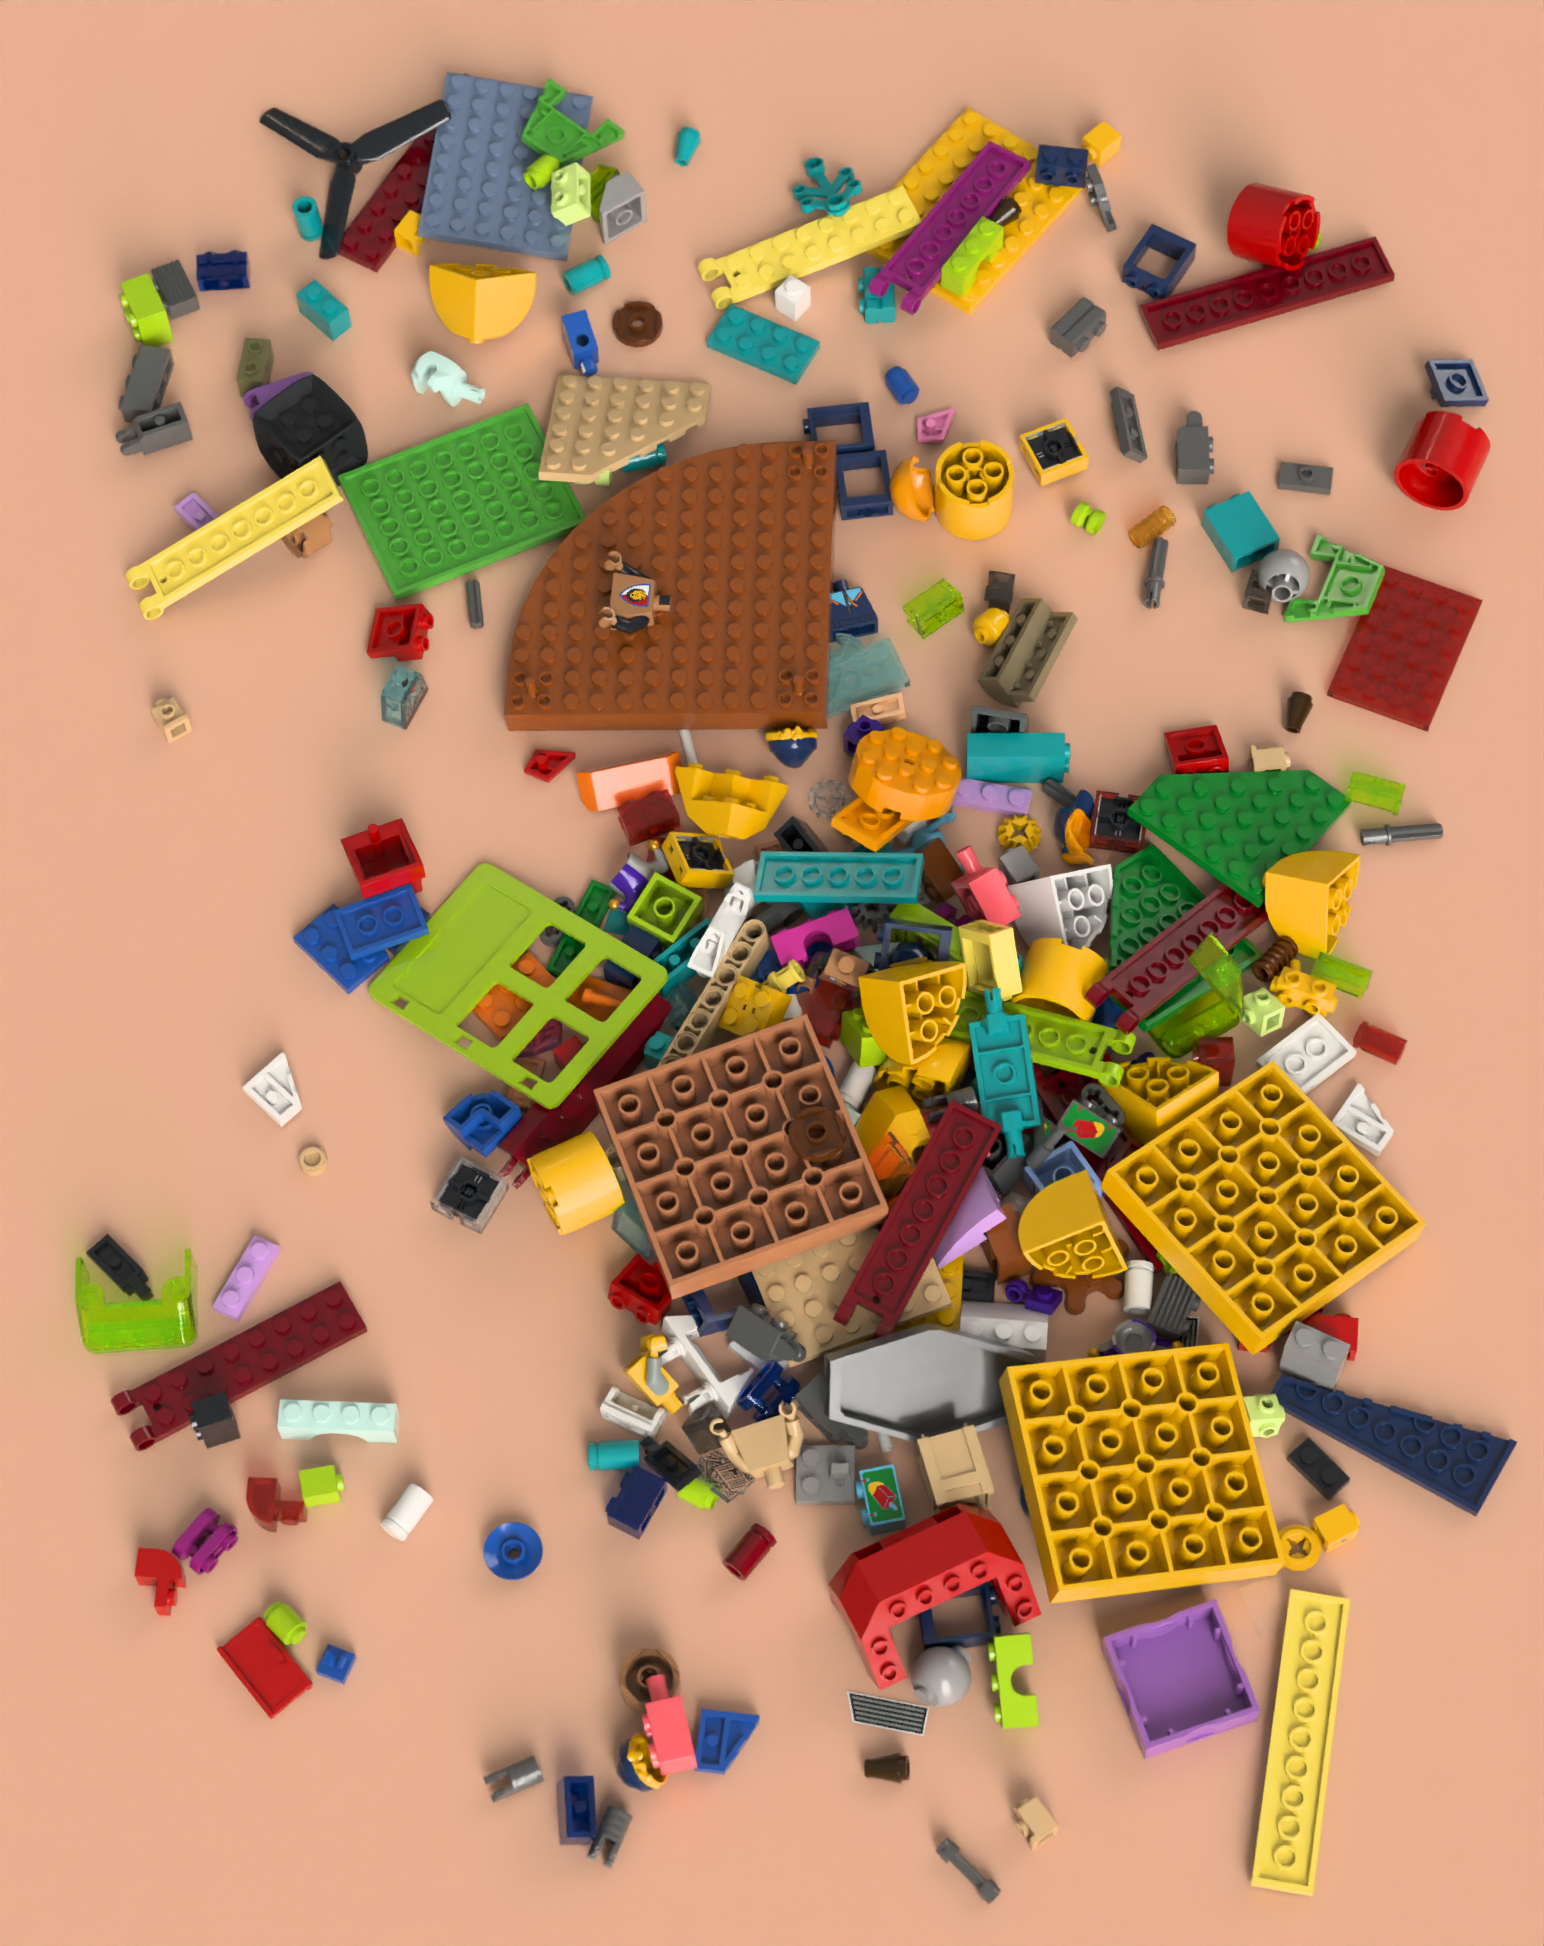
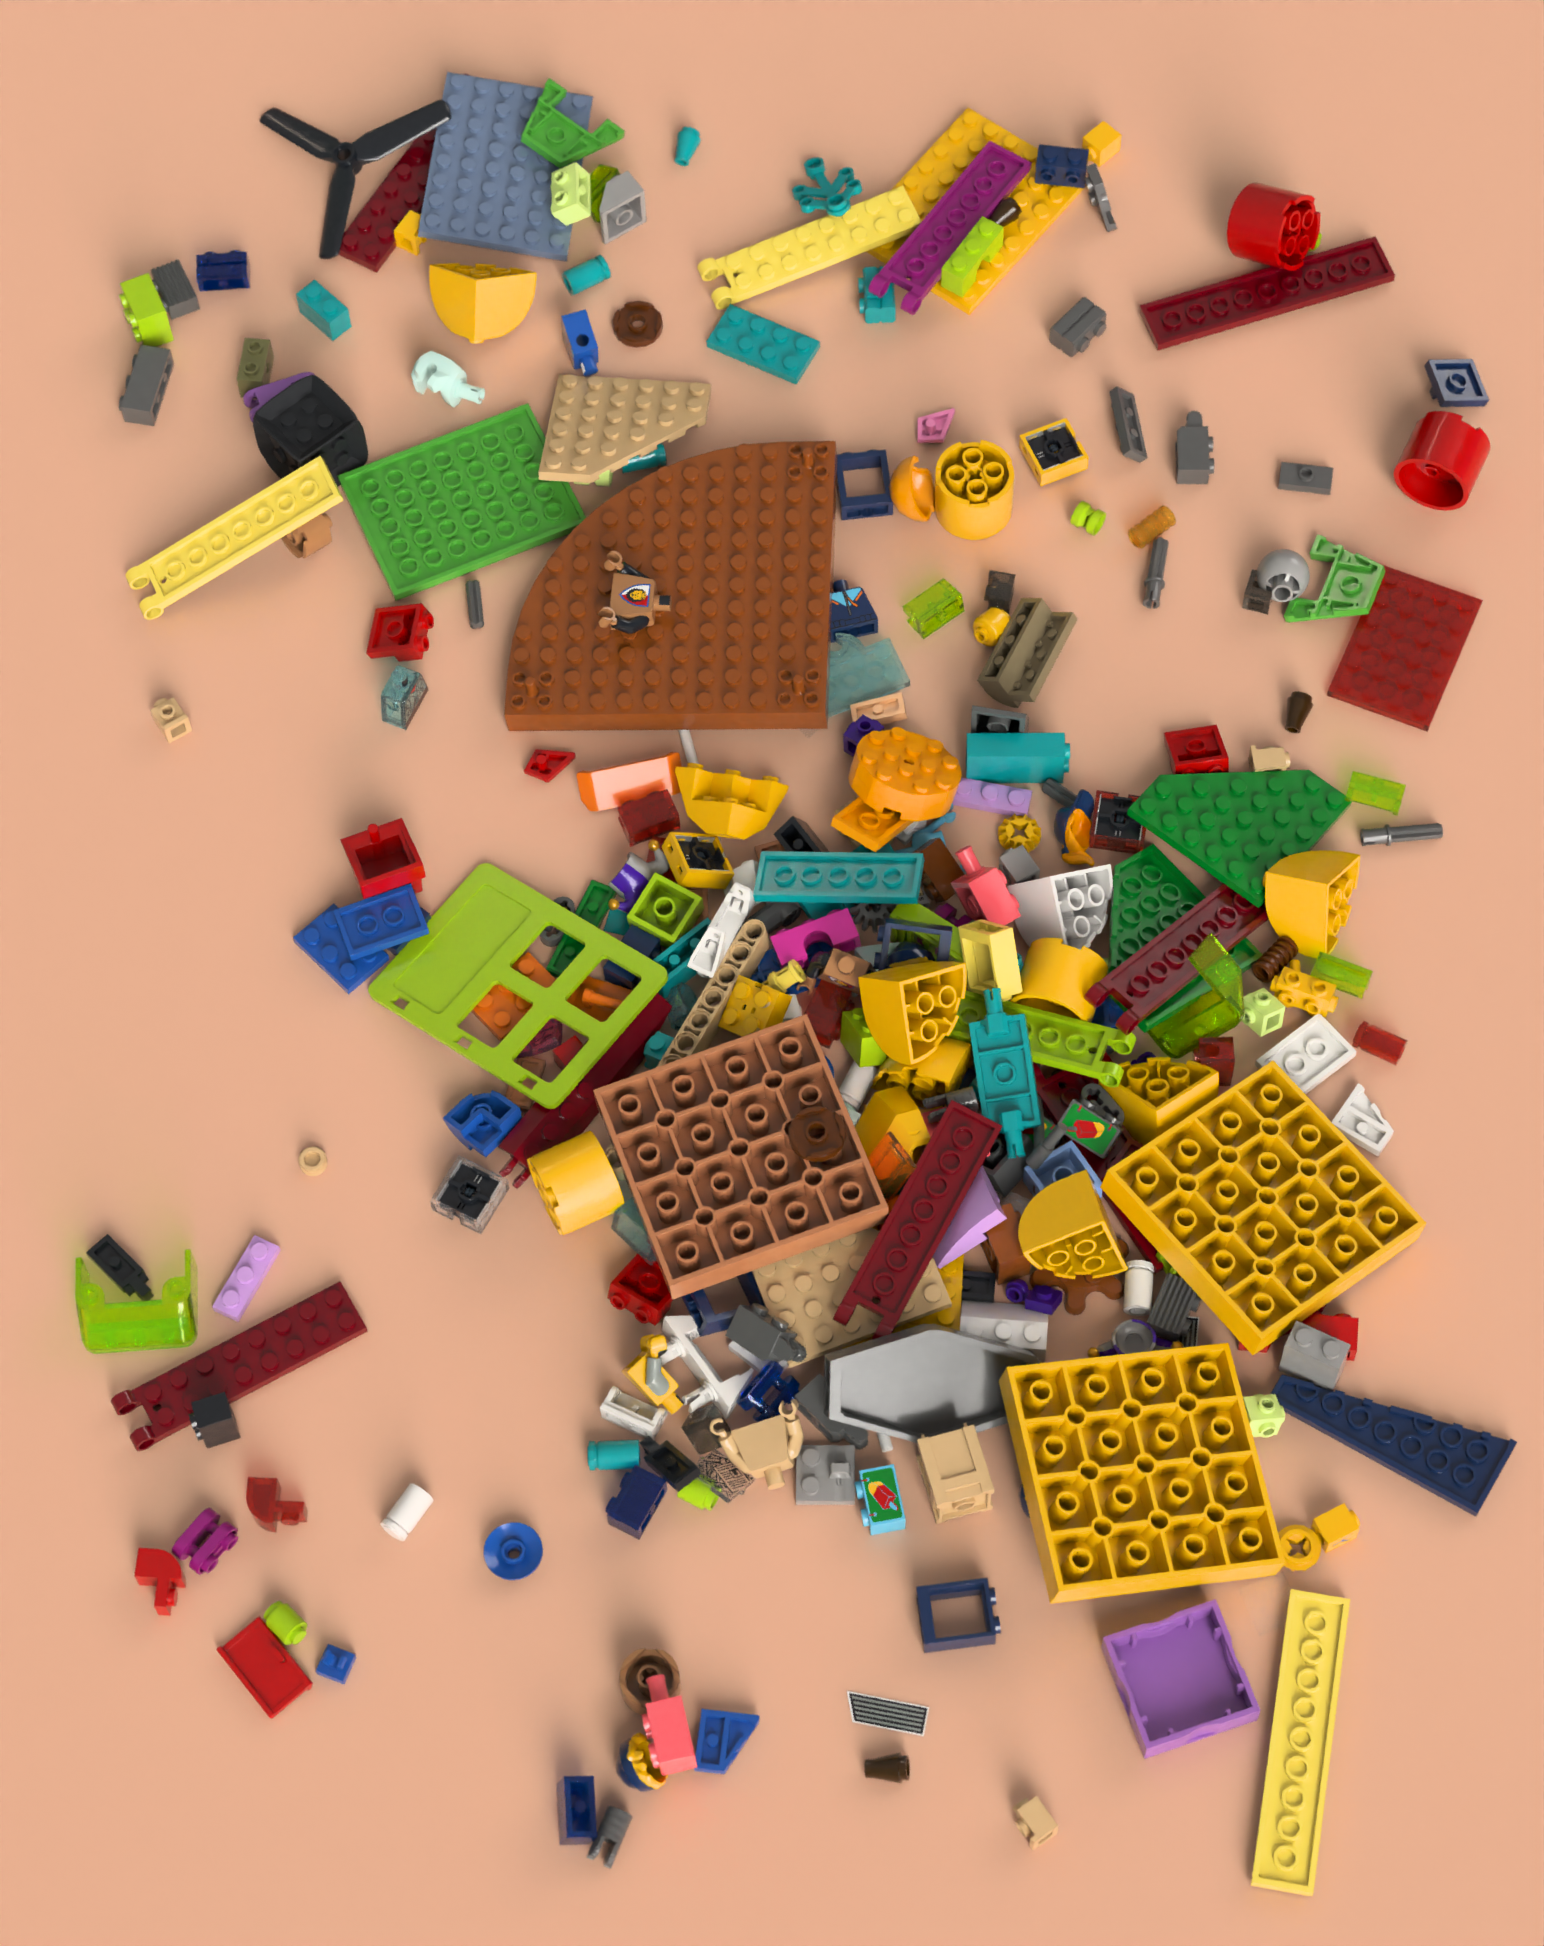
(155, 431): dark grey hinge -> none
(195, 511): lavender plate -> none
(275, 1091): white wing -> none
(307, 218): teal piece -> none
(321, 1485): lime brick -> none
(365, 1420): light aqua arch -> none
(521, 1774): dark grey hinge -> none
(539, 172): lime brick -> none
(749, 1551): dark red piece -> none
(792, 298): white brick -> none
(792, 746): dark blue hair -> none
(819, 794): clear gear -> none
(842, 415): dark blue window -> none
(901, 385): blue brick -> none
(922, 1570): red wedge -> none
(941, 1675): light grey brick -> none
(986, 1889): dark grey bar -> none
(1009, 1653): lime arch -> none
(1167, 244): dark blue window -> none
(1239, 531): teal brick -> none
(1318, 1469): black plate -> none

